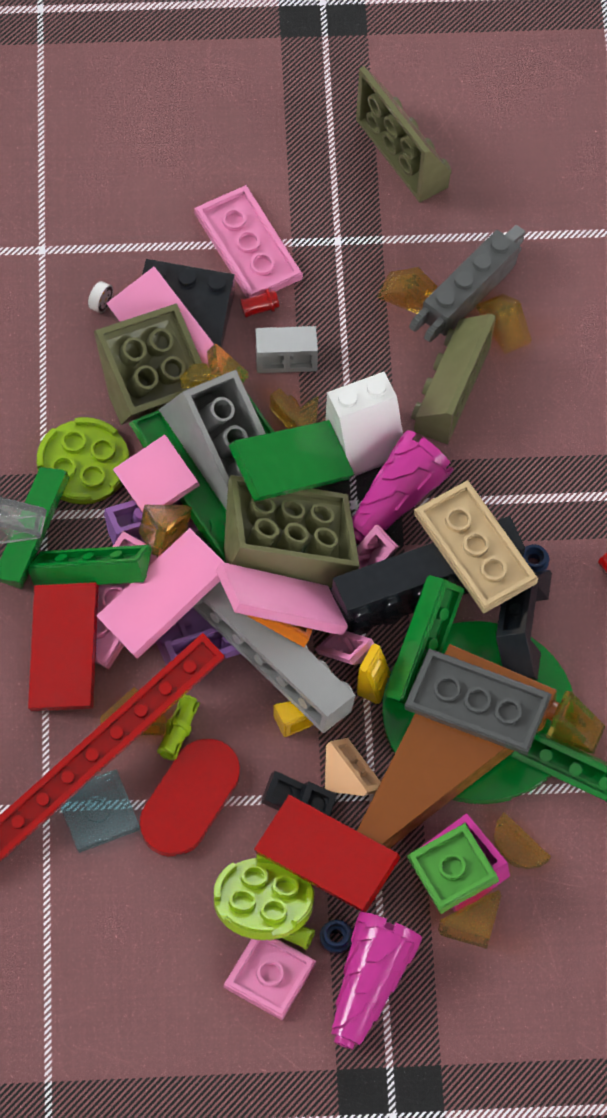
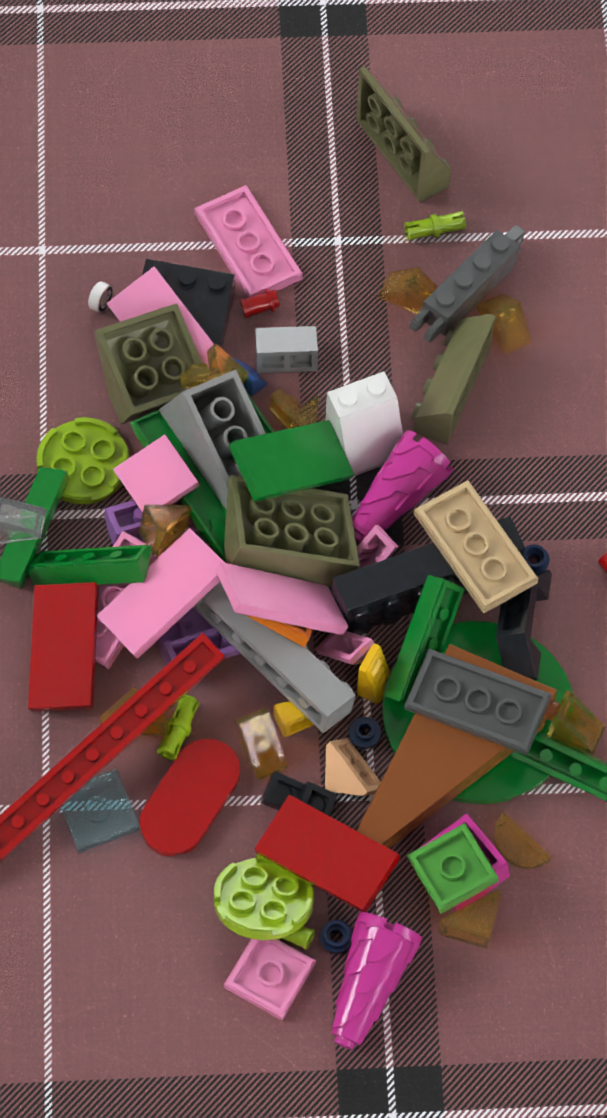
(254, 382): none -> blue slope
(261, 743): none -> clear yellow slope
(360, 740): none -> dark blue plate
(435, 225): none -> lime pin

